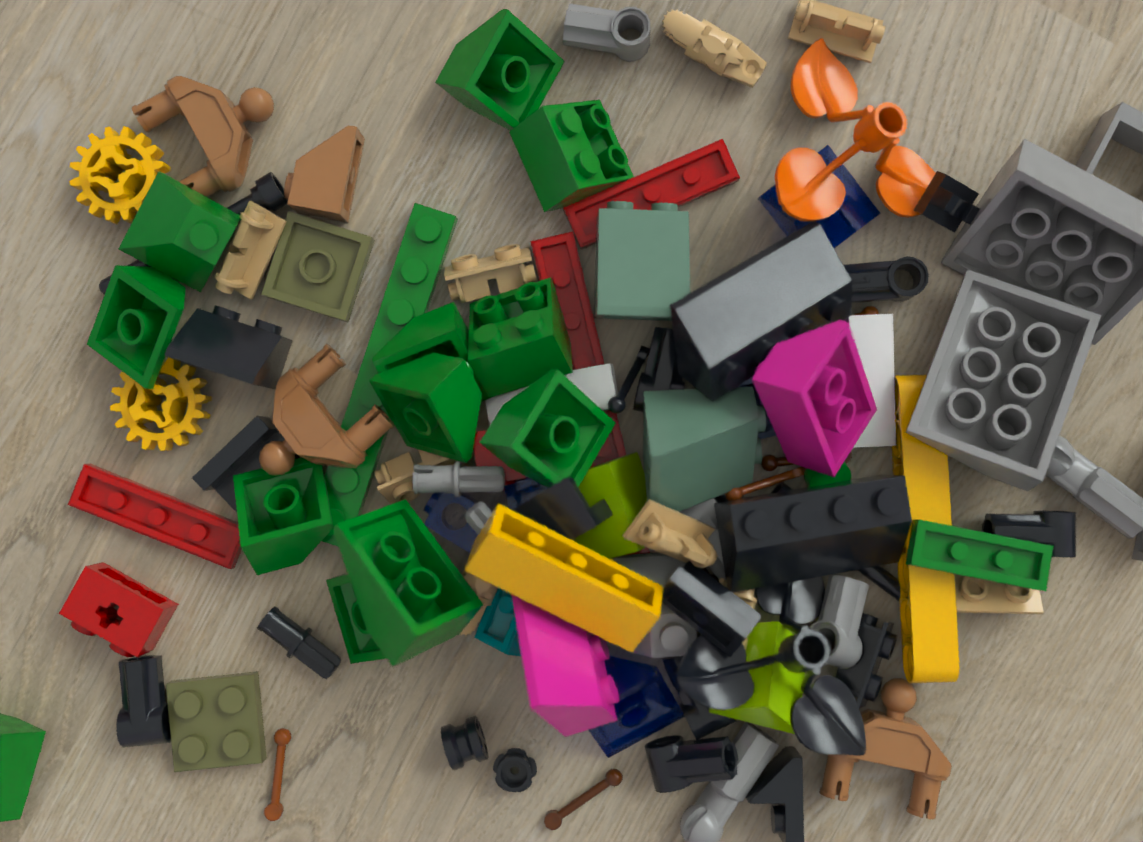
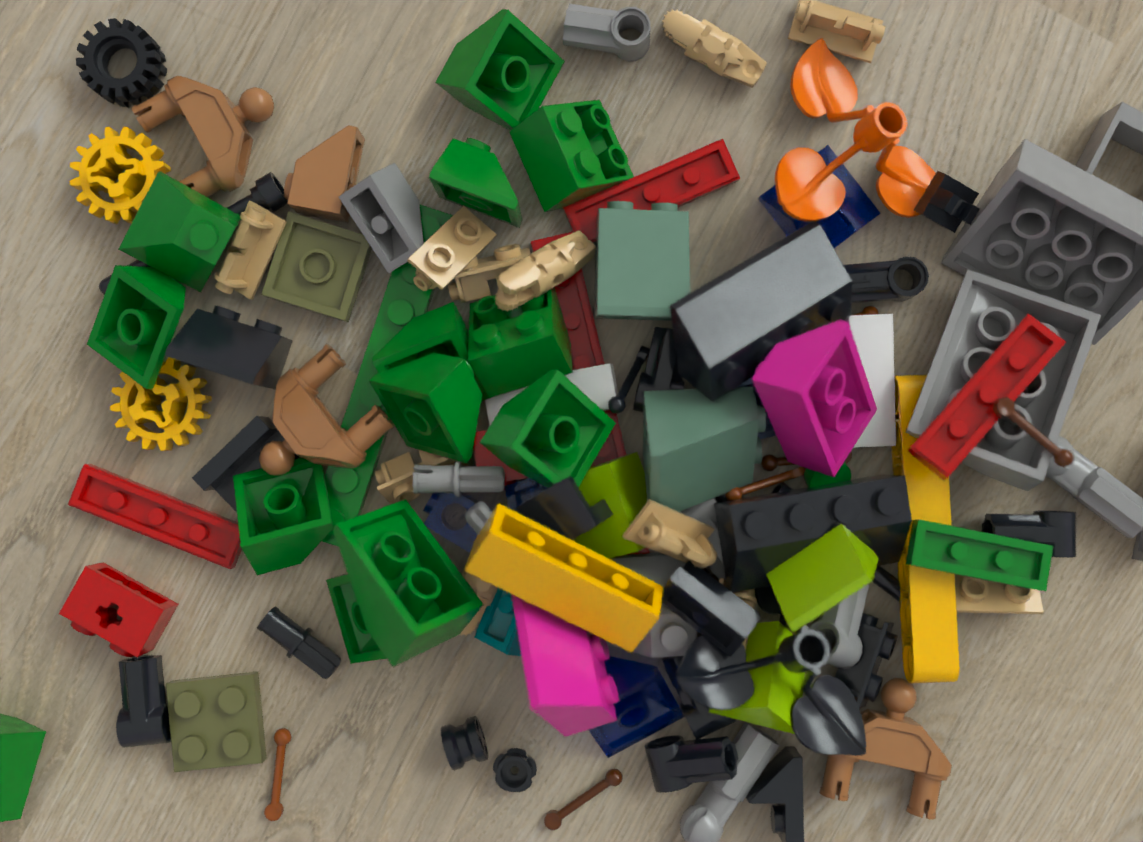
(101, 49): none -> black tyre
(386, 215): none -> light grey slope
(450, 250): none -> tan hinge
(475, 179): none -> green slope
(543, 270): none -> tan hinge
(822, 576): none -> lime slope
(971, 410): none -> red tile
(1006, 407): none -> reddish brown hinge

